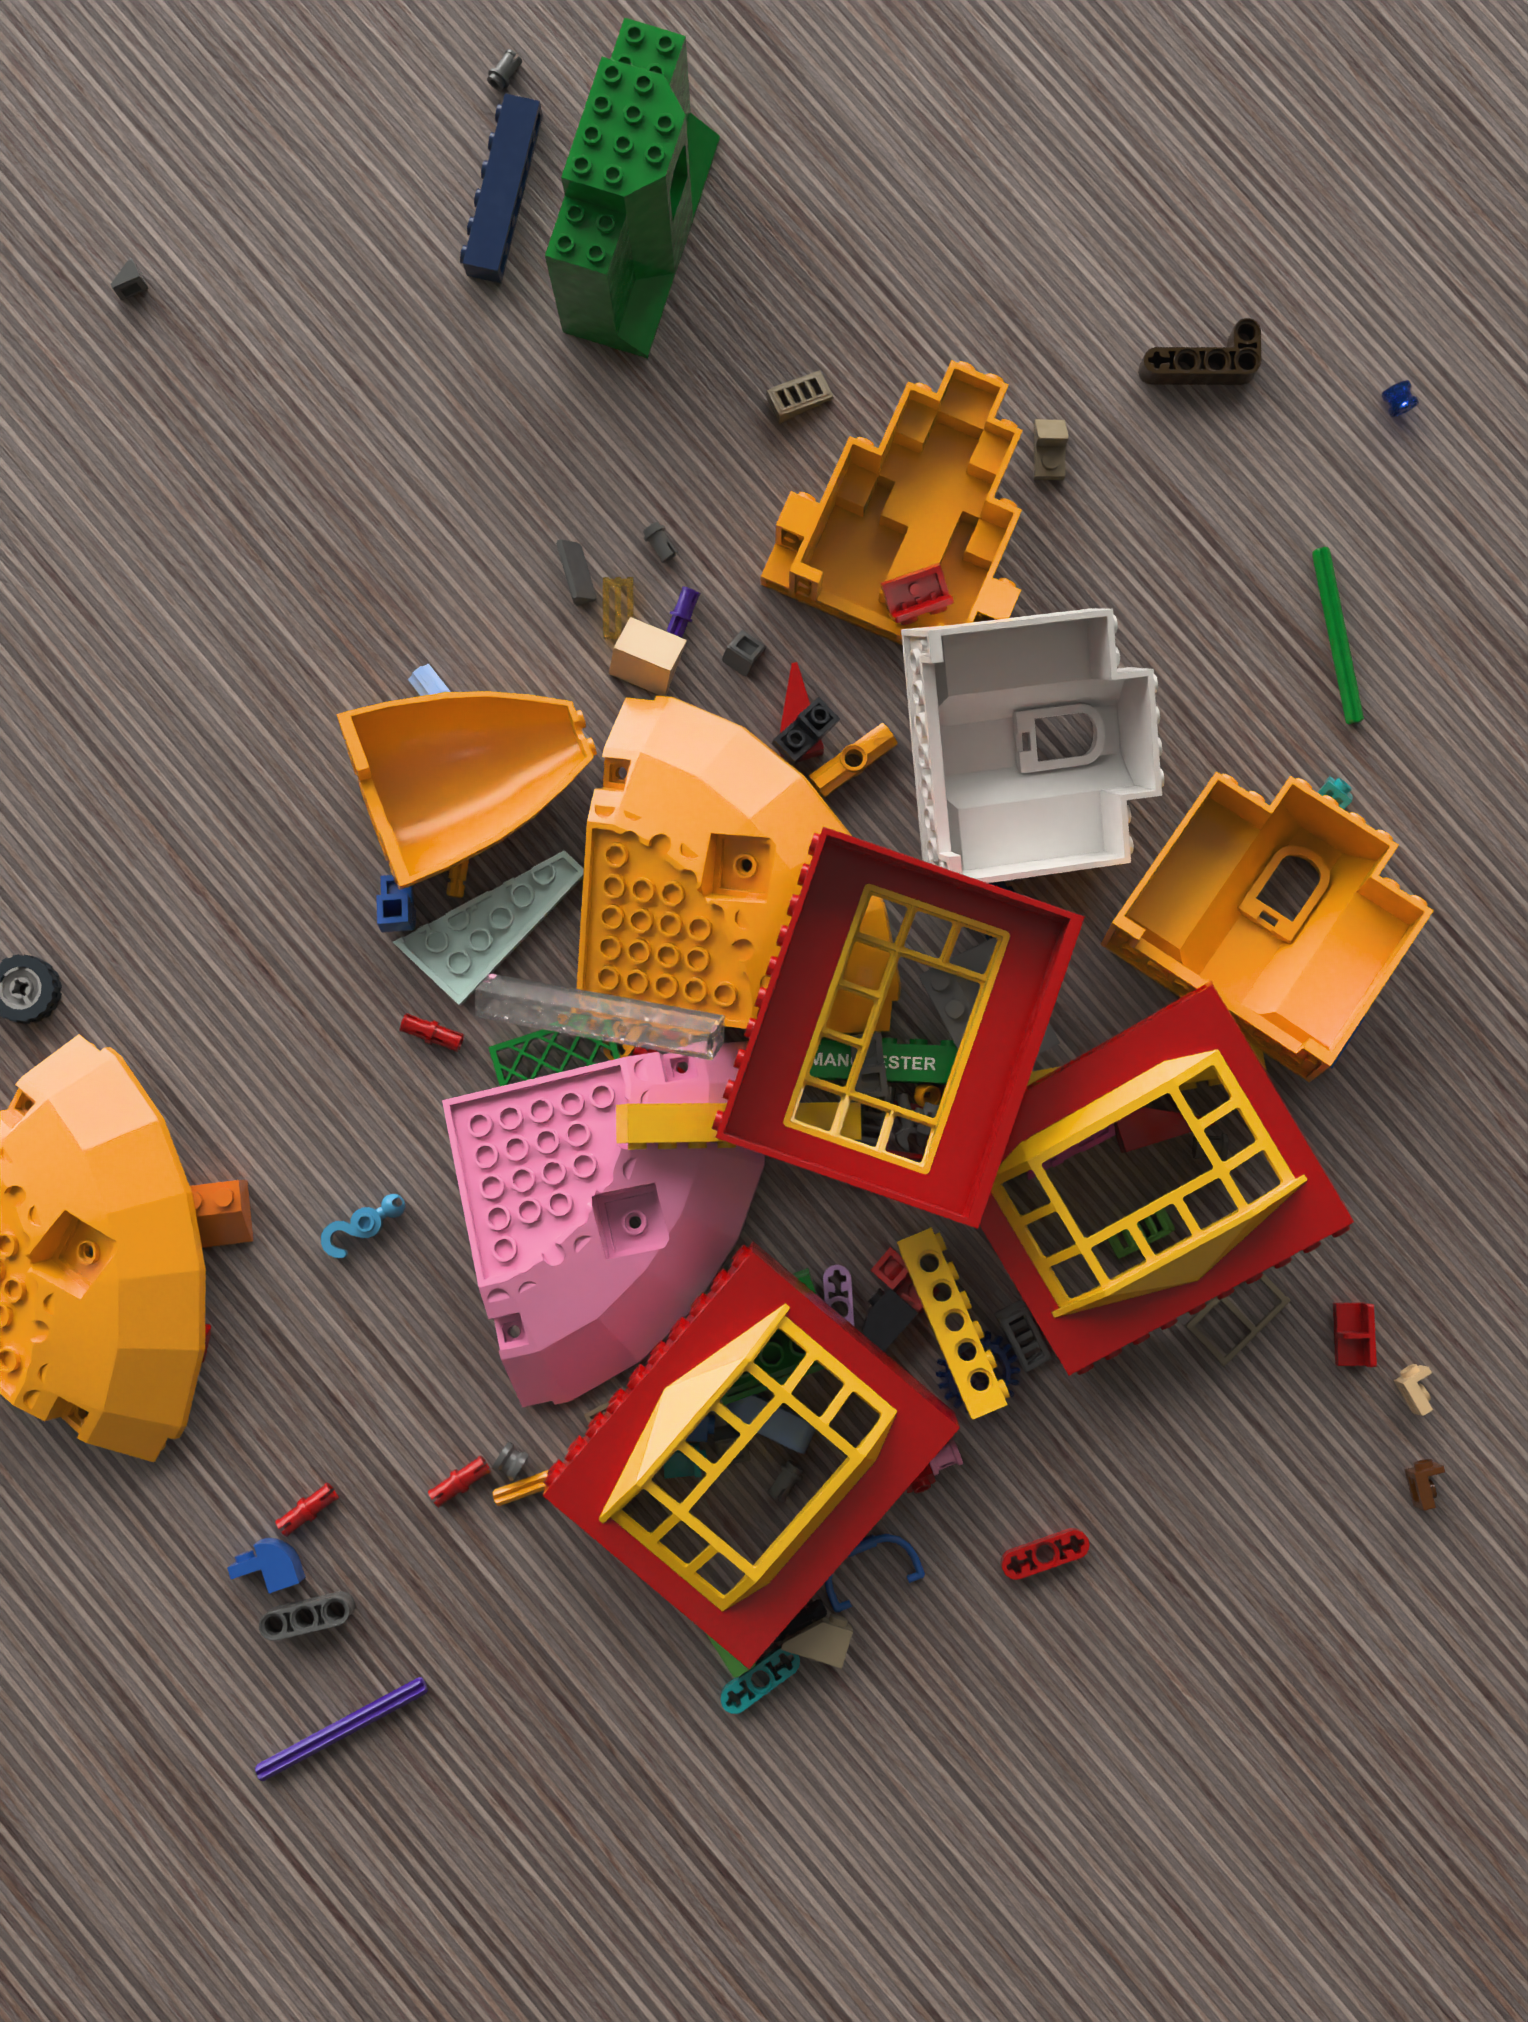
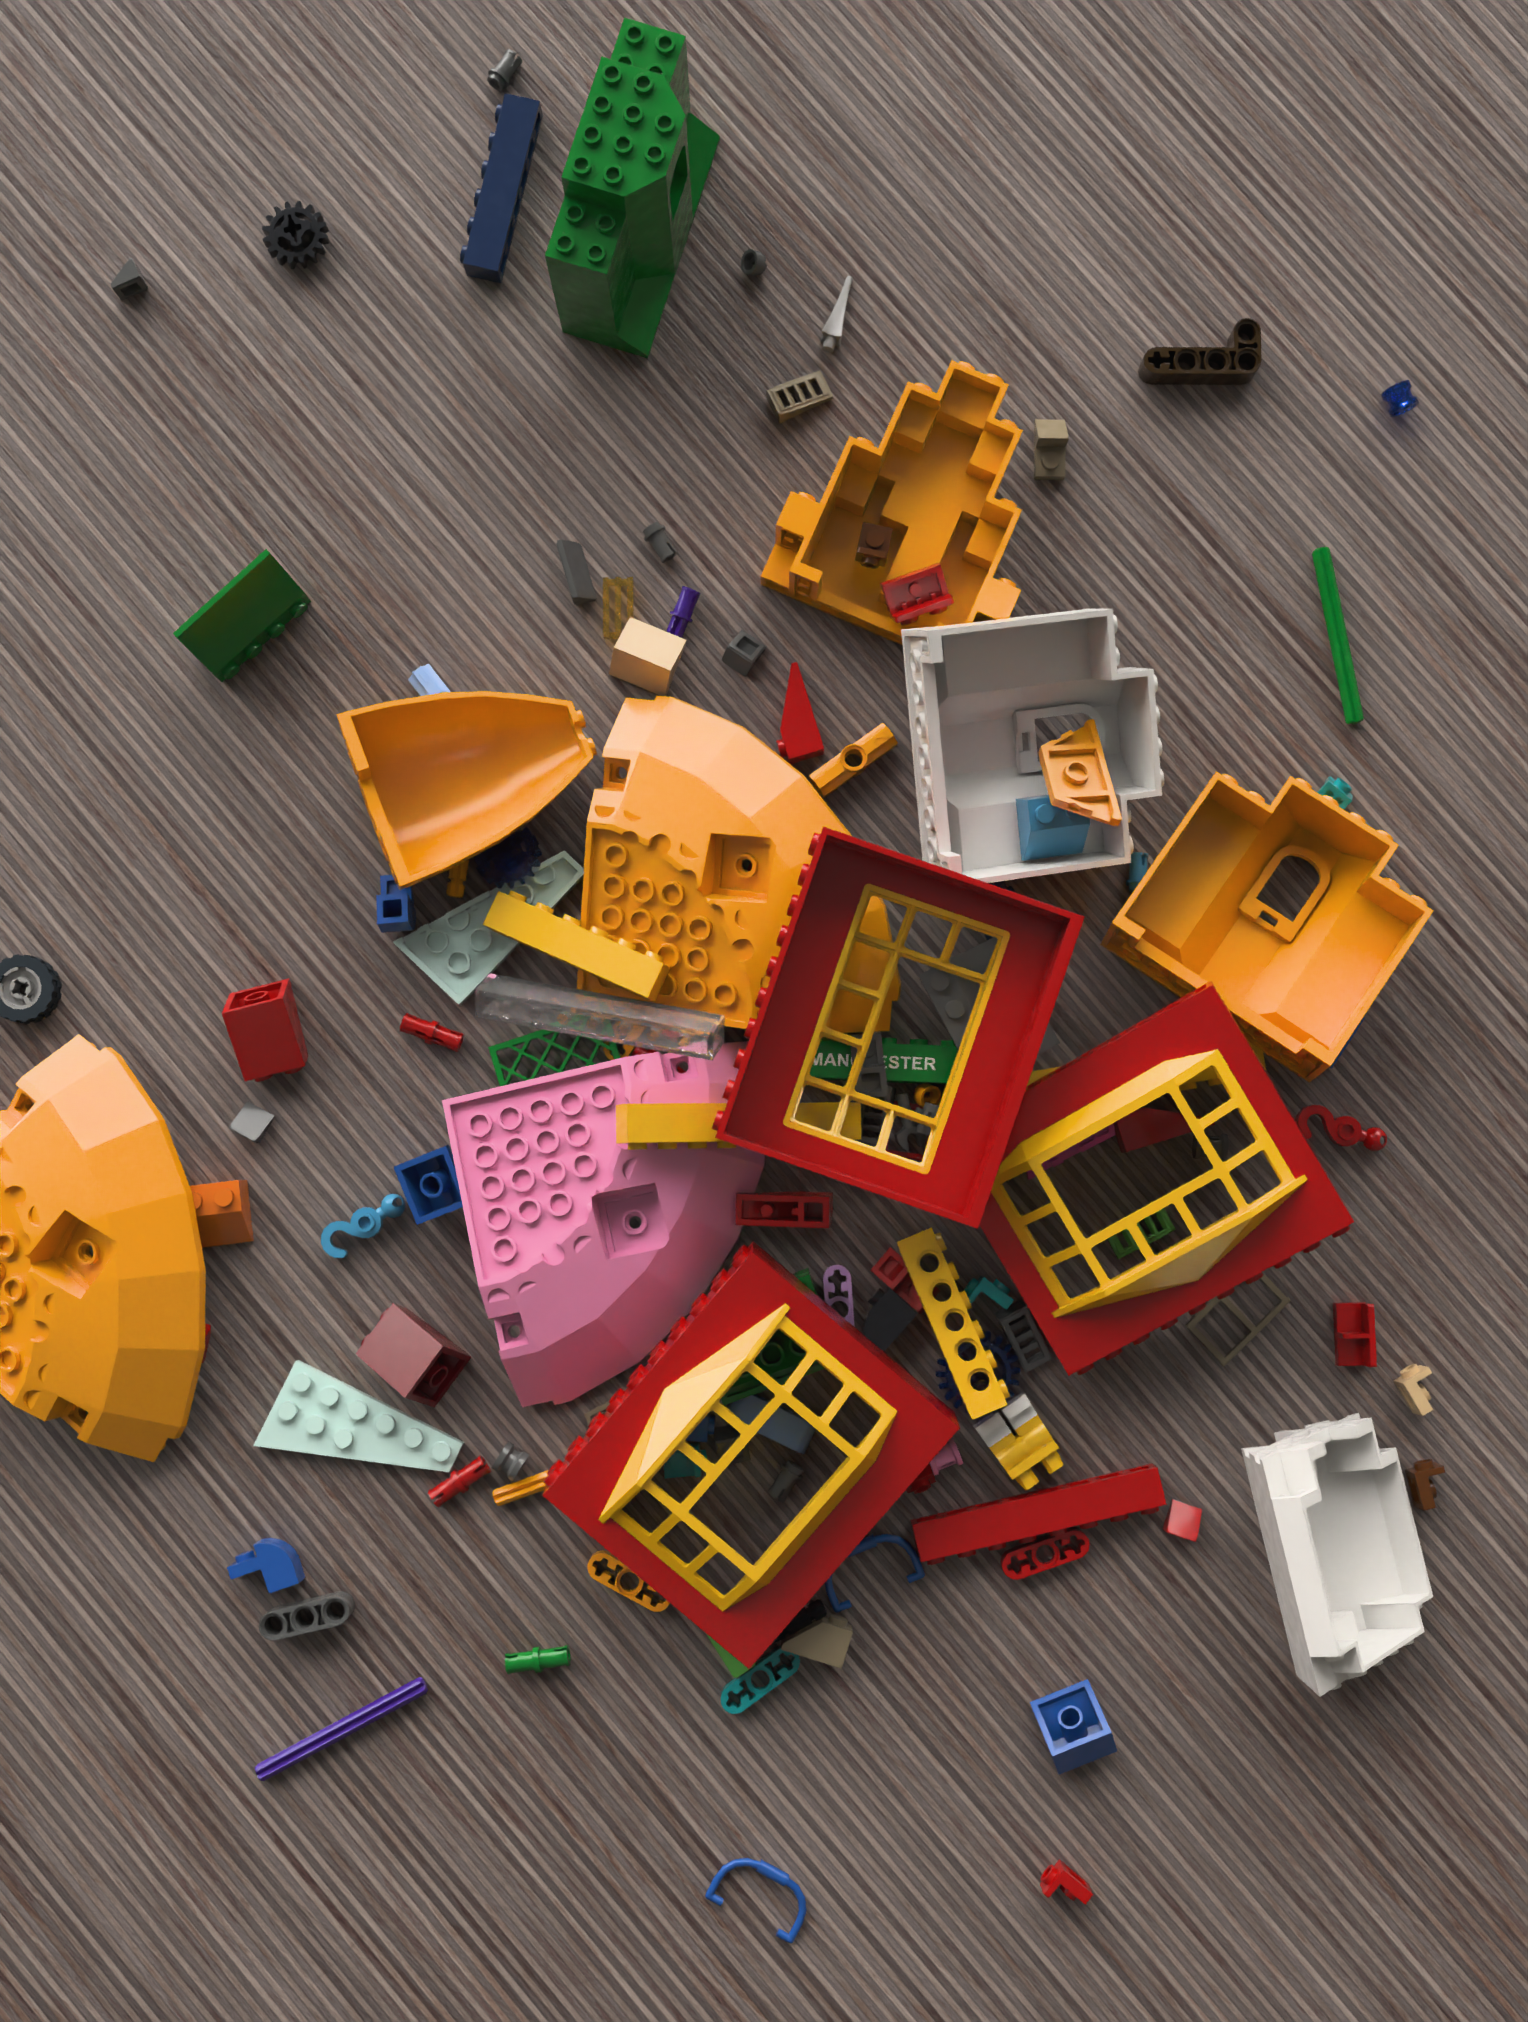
(243, 617): none -> green slope
(252, 1122): none -> slope
(265, 1030): none -> red slope
(281, 236): none -> black gear
(307, 1509): red pin -> none
(339, 1421): none -> light aqua wing
(412, 1356): none -> slope
(430, 1184): none -> blue slope
(510, 860): none -> clear blue gear
(537, 1659): none -> green pin
(577, 946): none -> yellow brick
(603, 1578): none -> light orange beam
(755, 258): none -> dark grey hinge
(772, 1873): none -> blue piece
(785, 1209): none -> red slope
(805, 731): black slope -> none
(834, 326): none -> light grey piece
(873, 545): none -> reddish brown bracket
(996, 1291): none -> teal bracket
(1026, 1448): none -> yellow hips
(1037, 1513): none -> red brick
(1049, 830): none -> dark azure slope
(1071, 1883): none -> red bracket
(1073, 1726): none -> blue slope
(1079, 775): none -> light orange wing
(1137, 869): none -> dark azure pin
(1183, 1520): none -> slope
(1339, 1547): none -> white panel
(1341, 1130): none -> red piece

